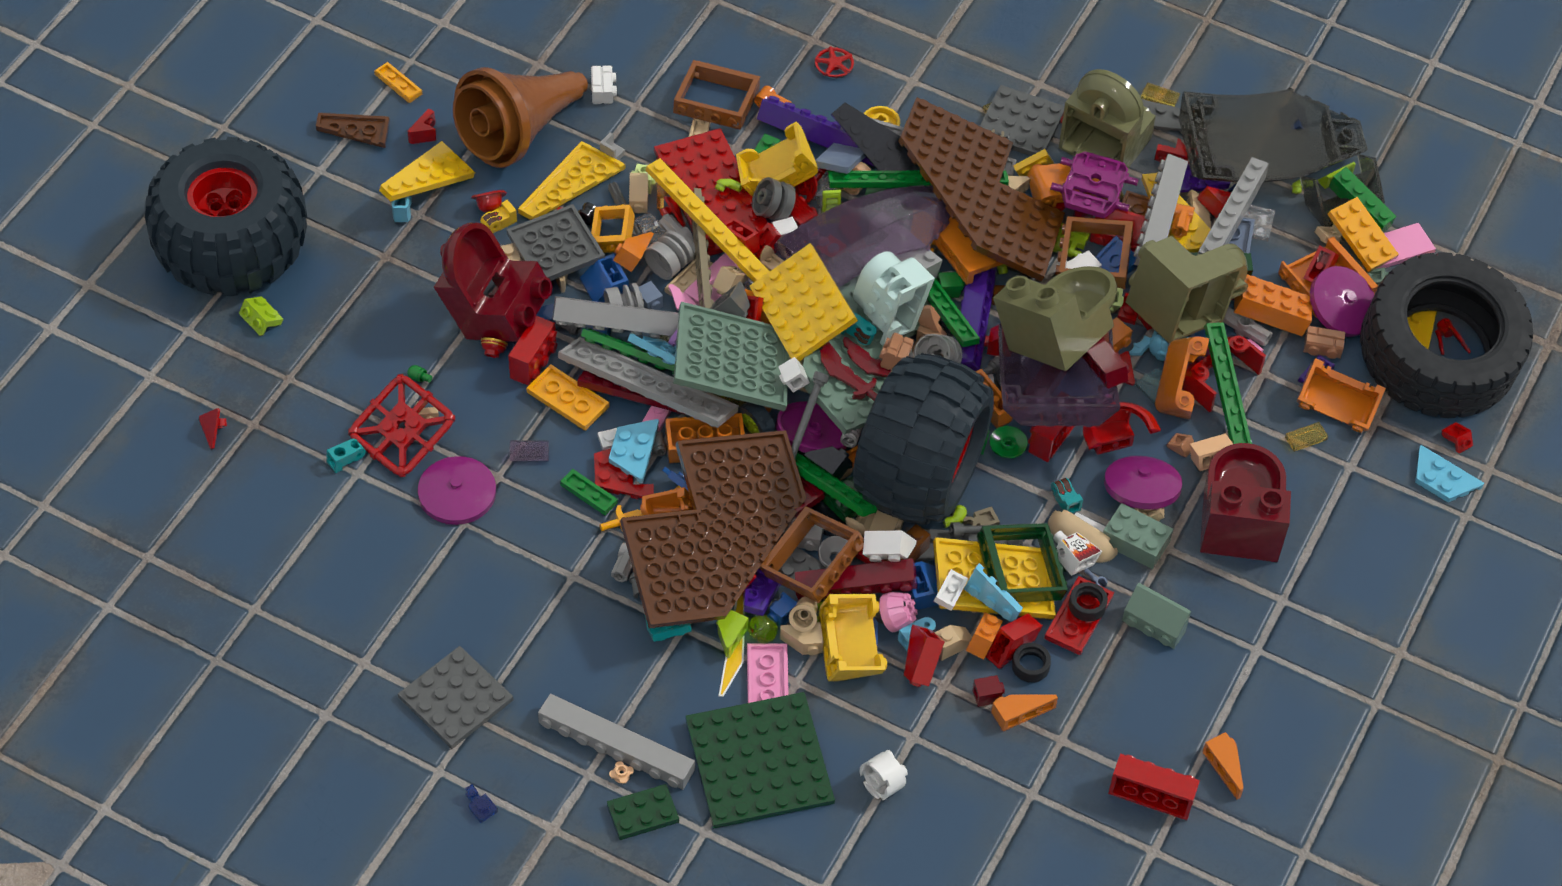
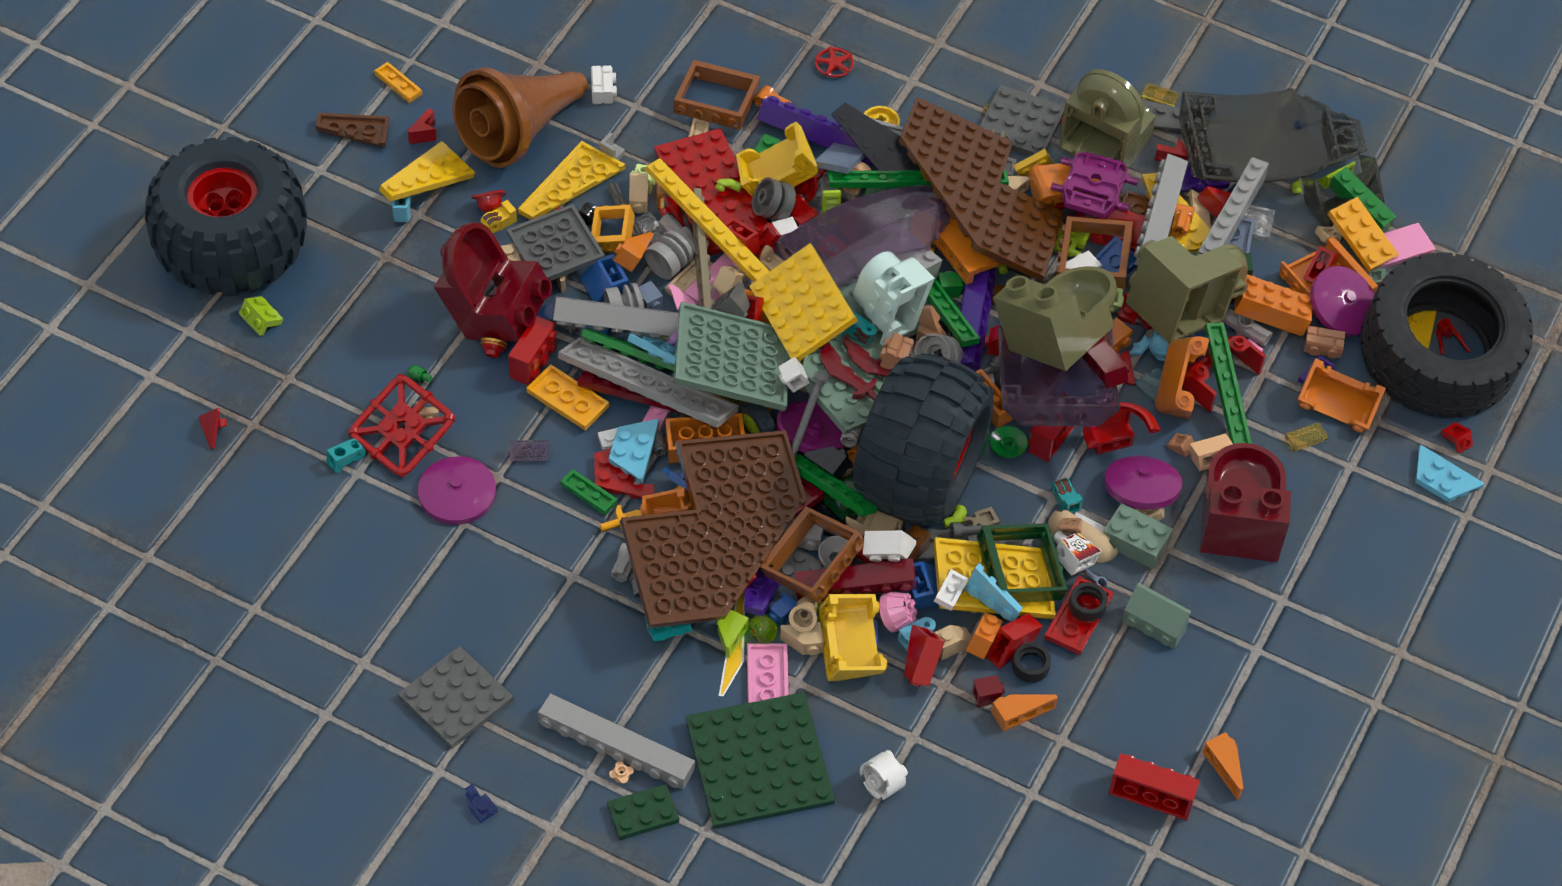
(1071, 525): none -> nougat slope

